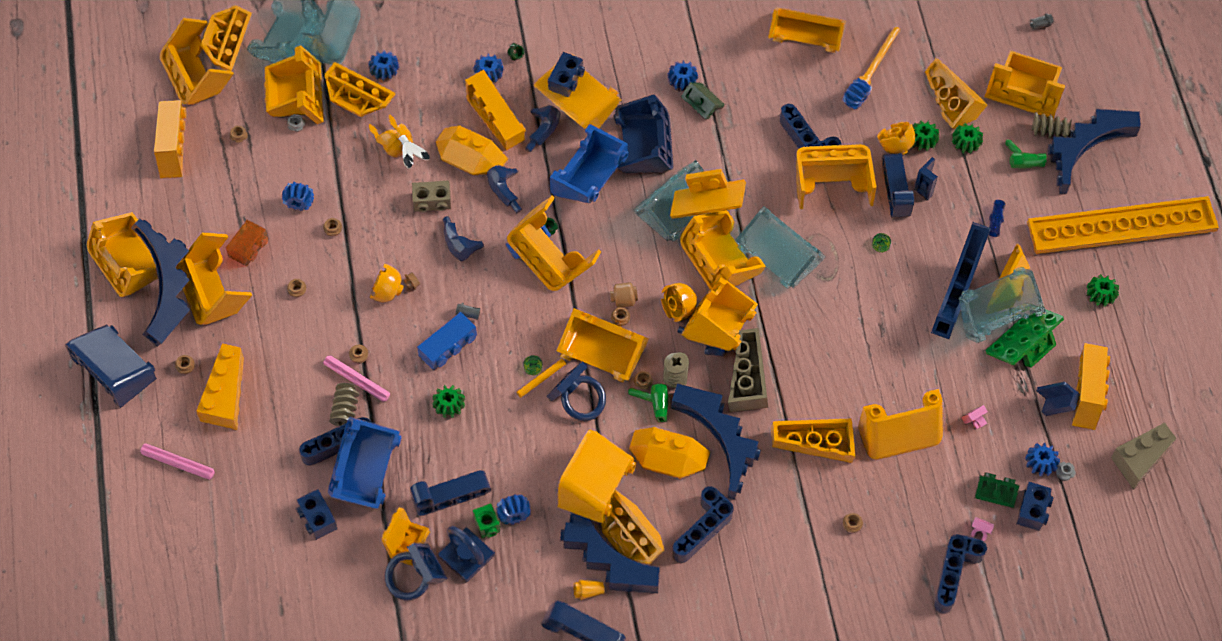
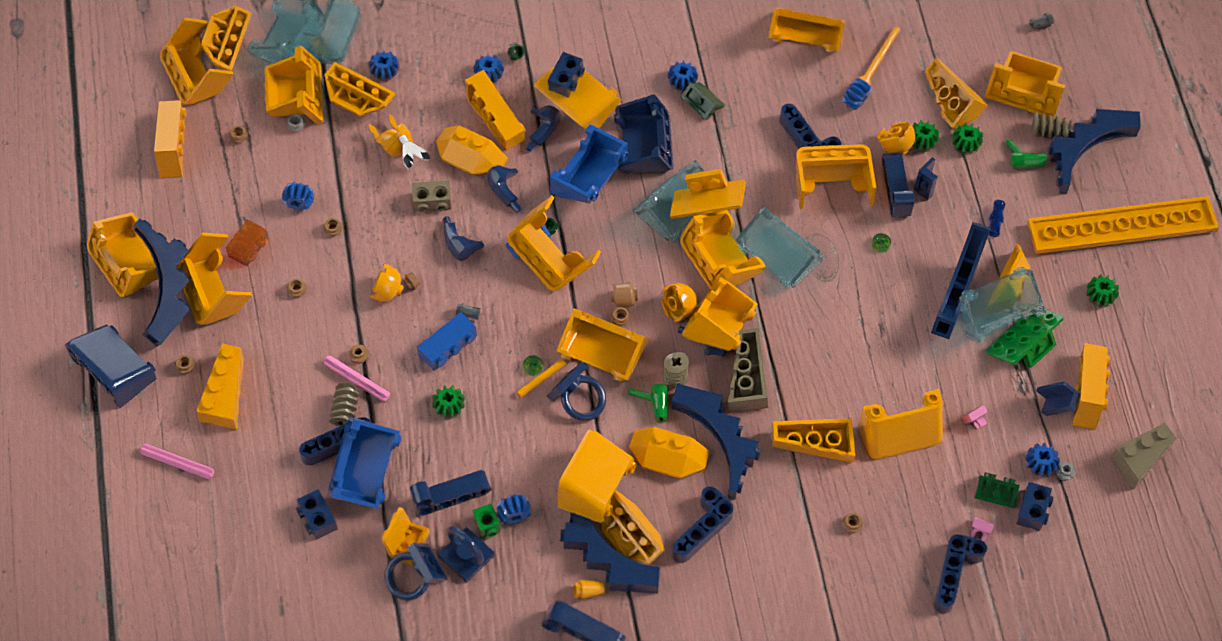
(643, 375): medium nougat plate -> none

